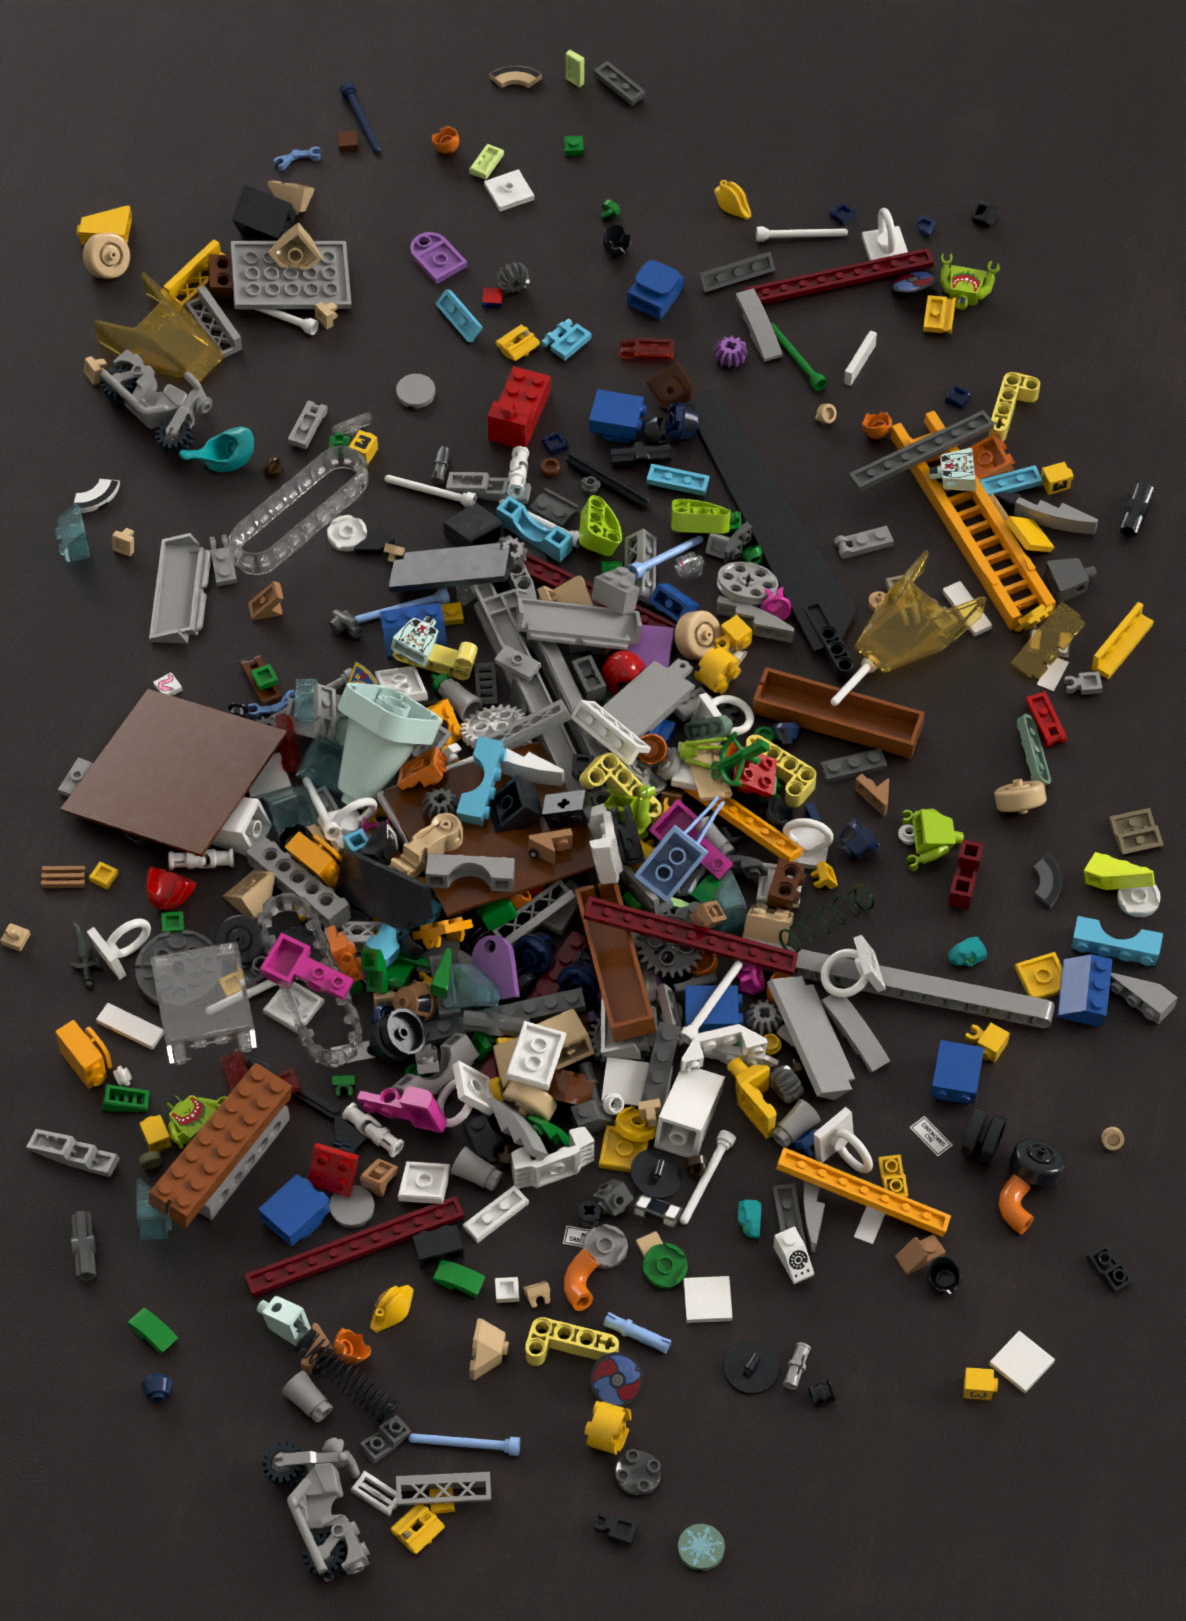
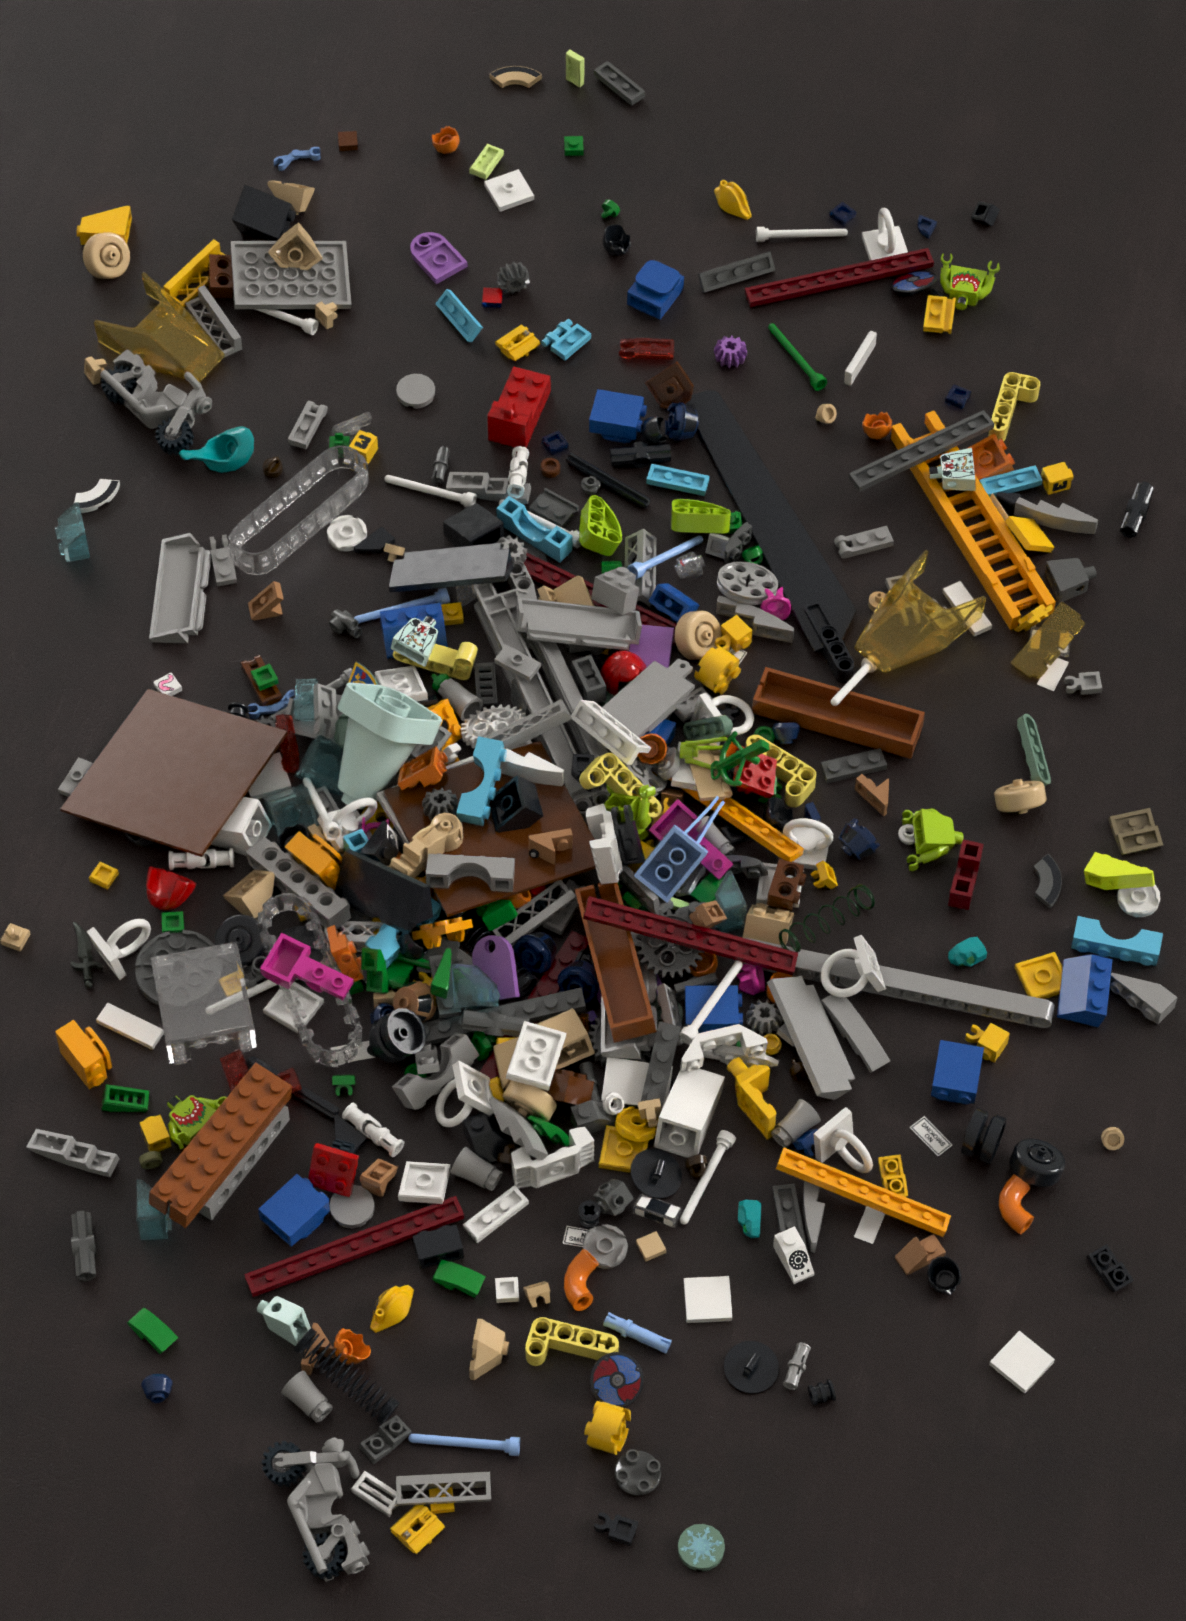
(63, 873): medium nougat tile -> none
(122, 1076): white plate -> none
(123, 542): tan tile -> none
(348, 91): dark blue piece -> none
(414, 1105): dark pink plate -> none
(567, 808): black brick -> none
(665, 1265): green tile -> none
(759, 325): light grey slope -> none
(786, 1084): dark grey gear -> none
(979, 1383): yellow brick -> none
(1046, 719): red plate -> none
(1121, 642): yellow fence -> none

